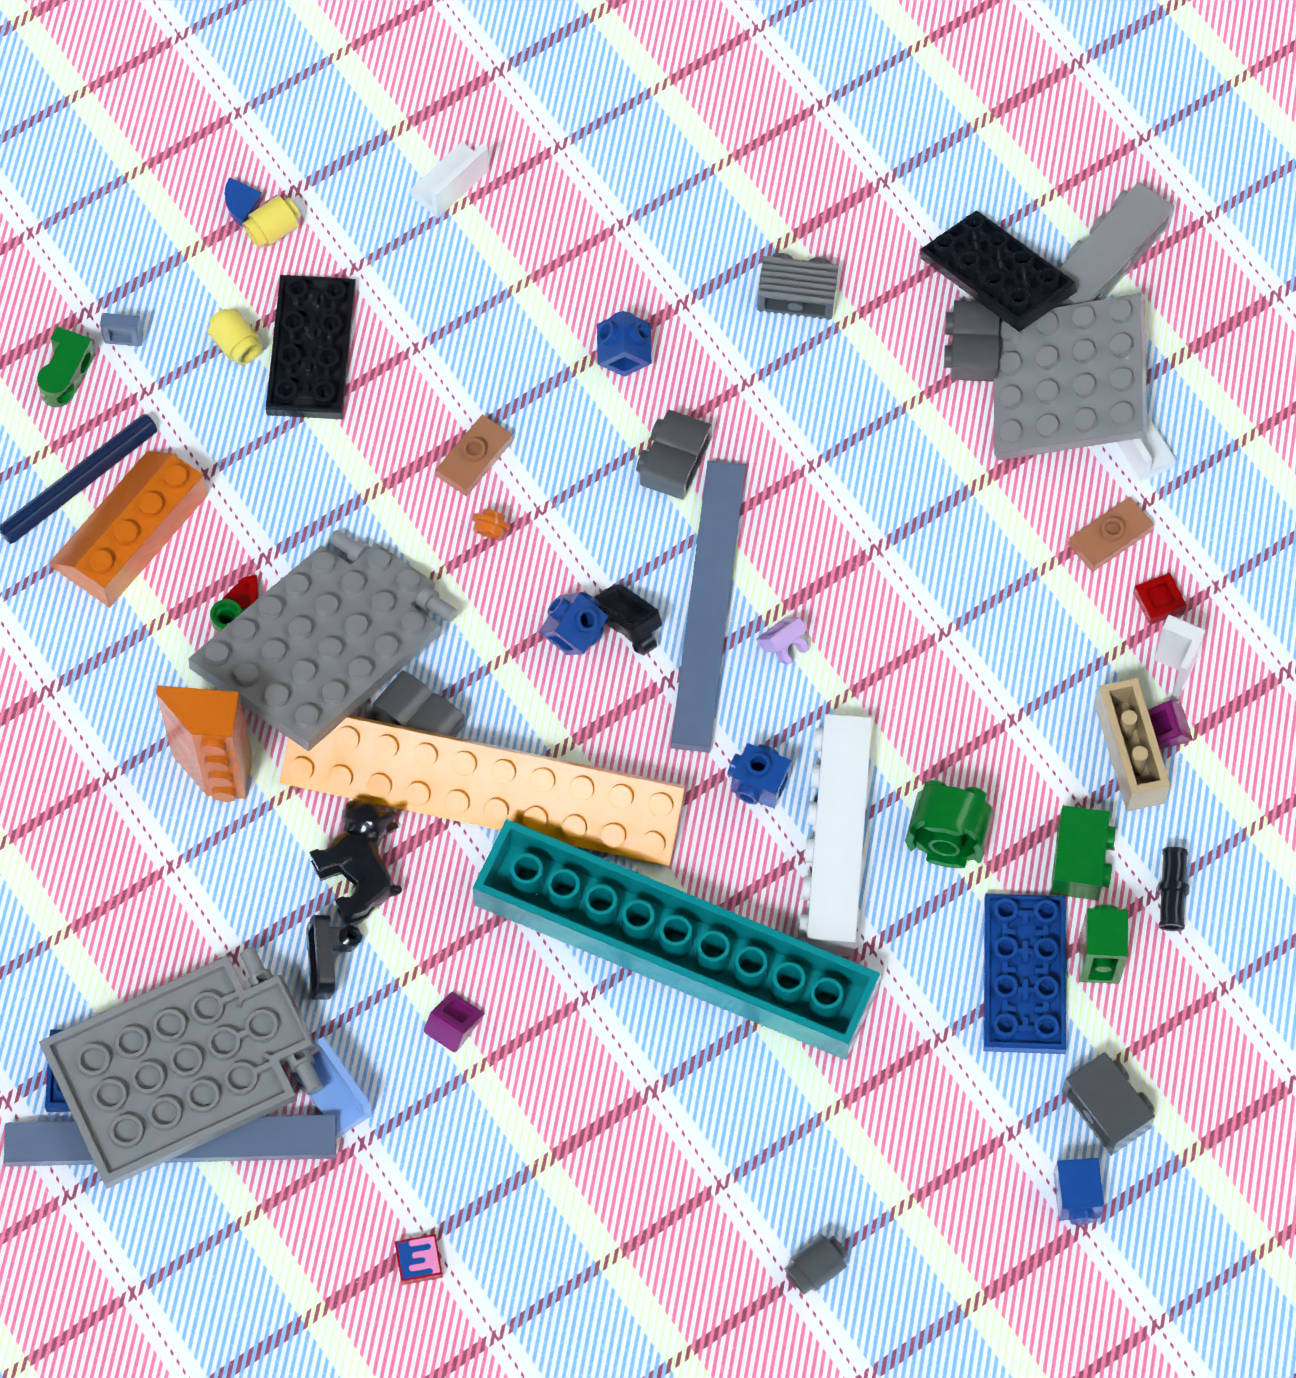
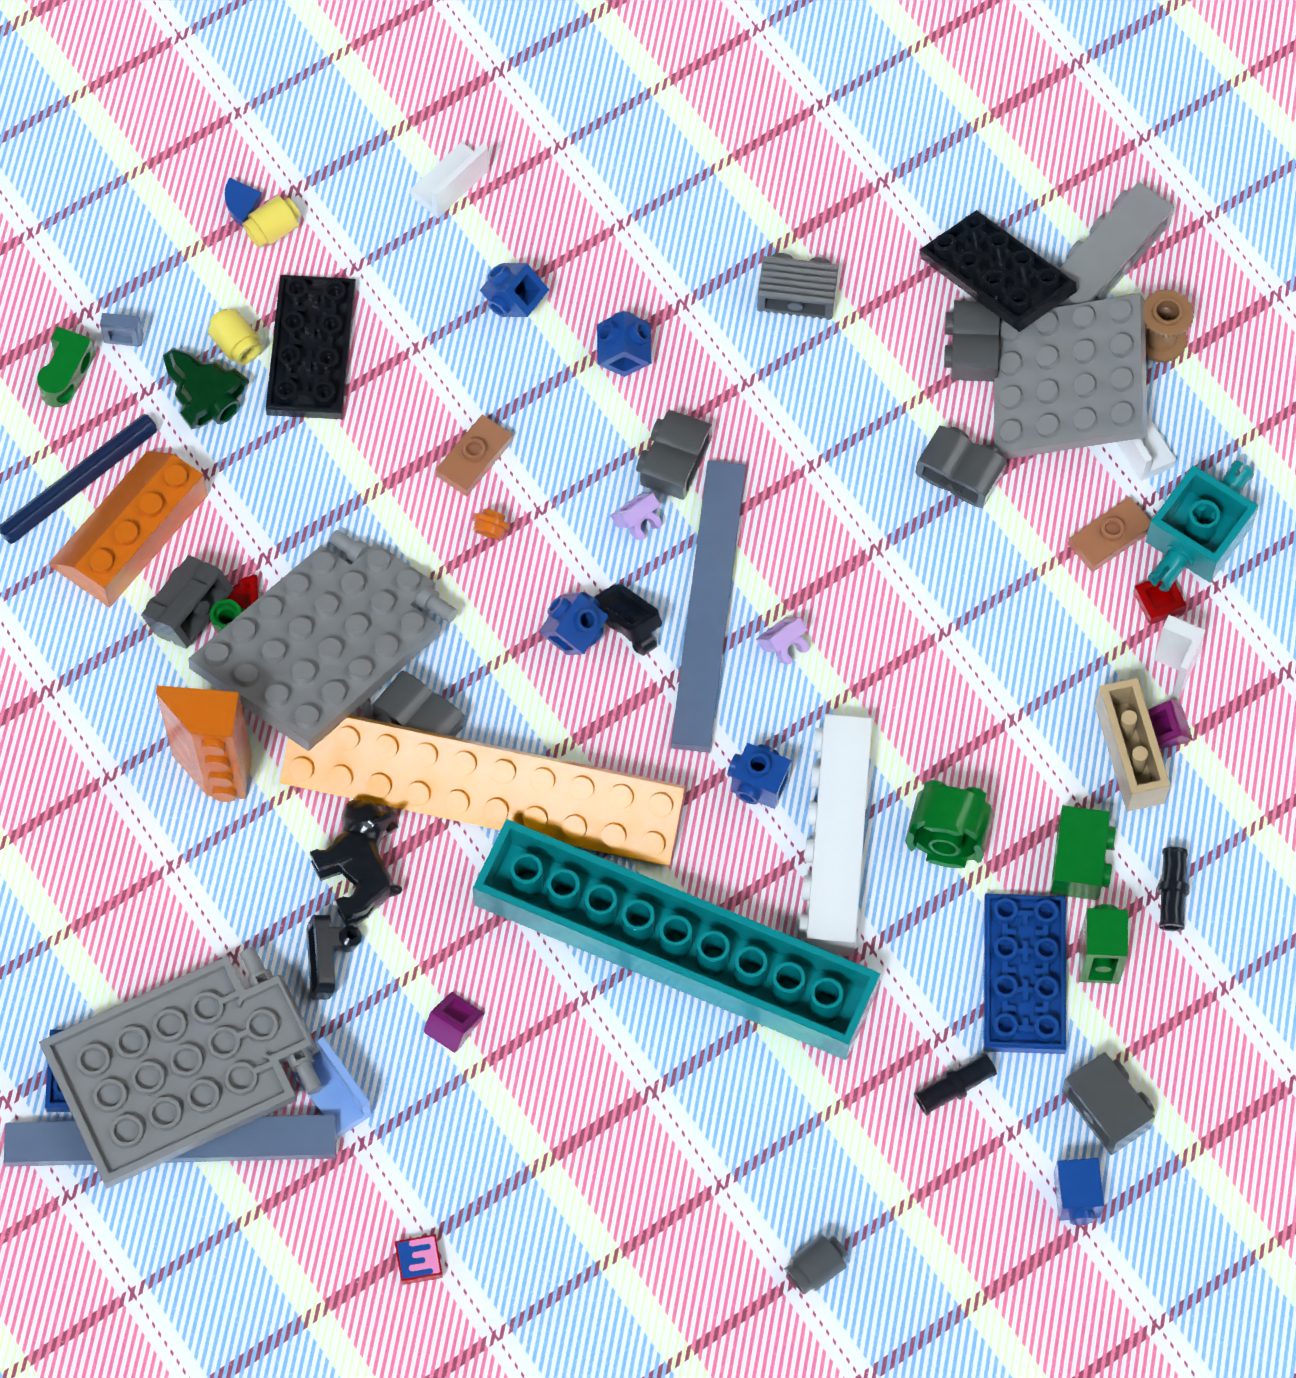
(185, 601): none -> dark grey brick
(204, 389): none -> dark green rock
(513, 290): none -> blue brick
(635, 512): none -> lavender tile
(955, 1083): none -> black pin
(961, 466): none -> dark grey brick
(1166, 327): none -> medium nougat hose
(1201, 524): none -> teal brick

